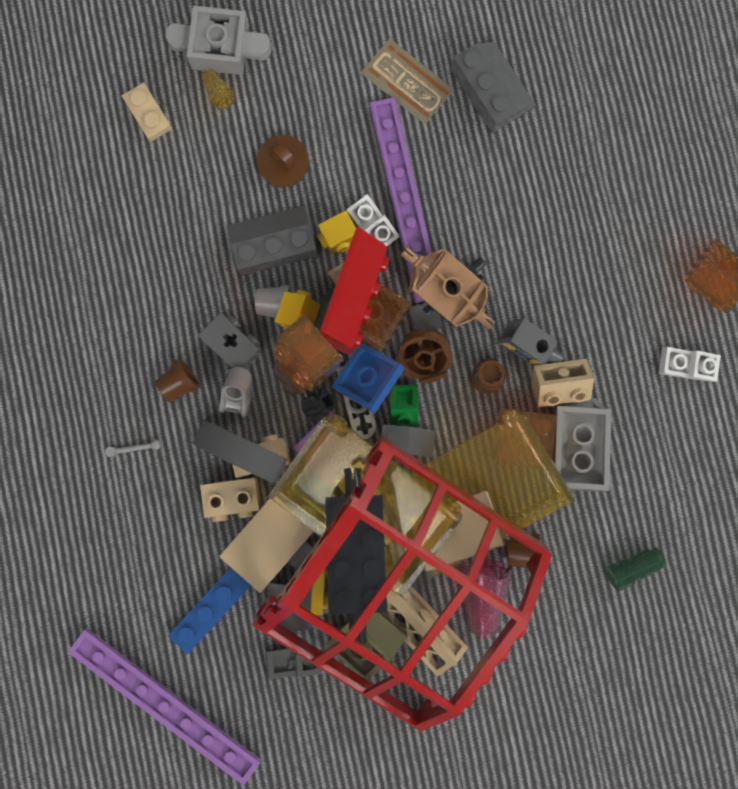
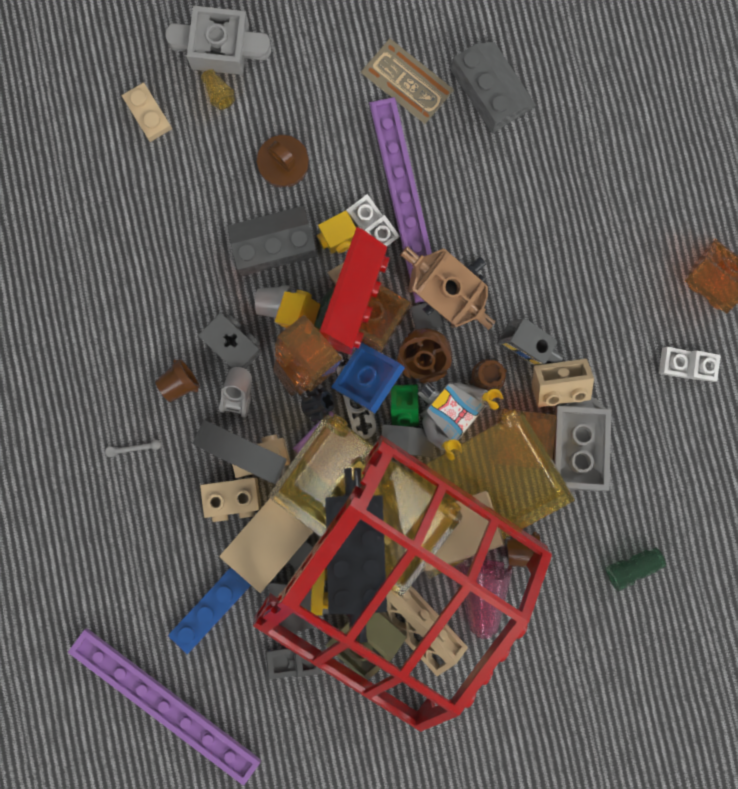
(452, 412): none -> torso

